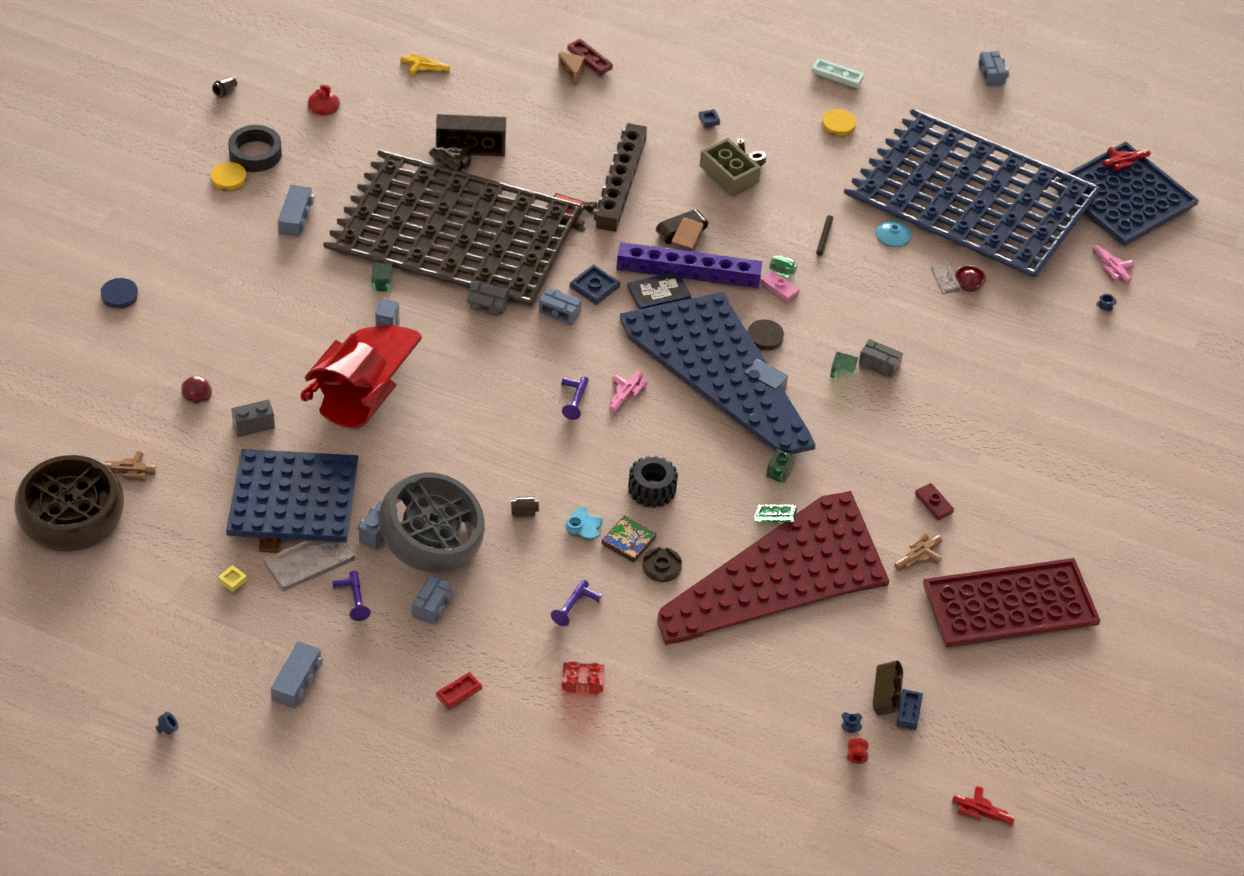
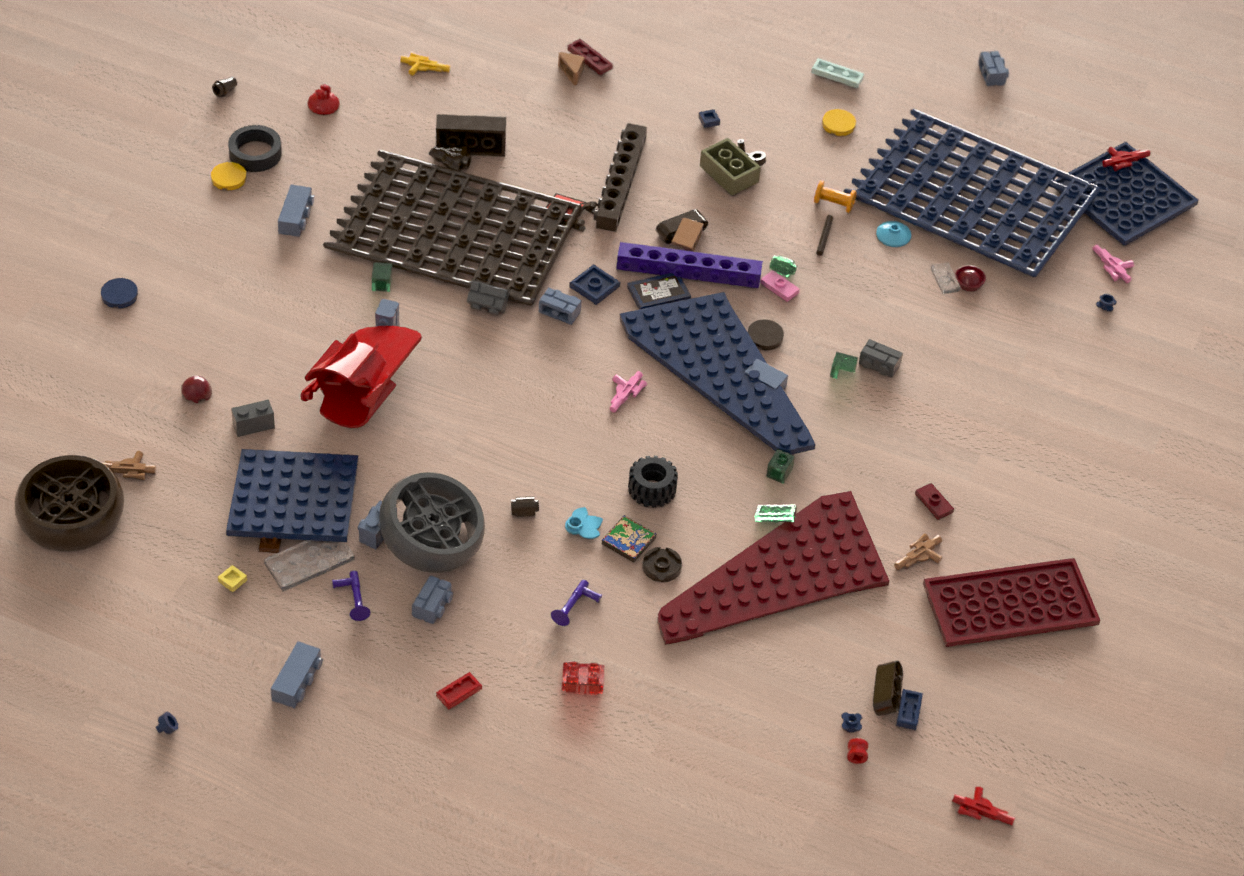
(571, 411): dark purple piece -> none
(835, 196): none -> light orange hose

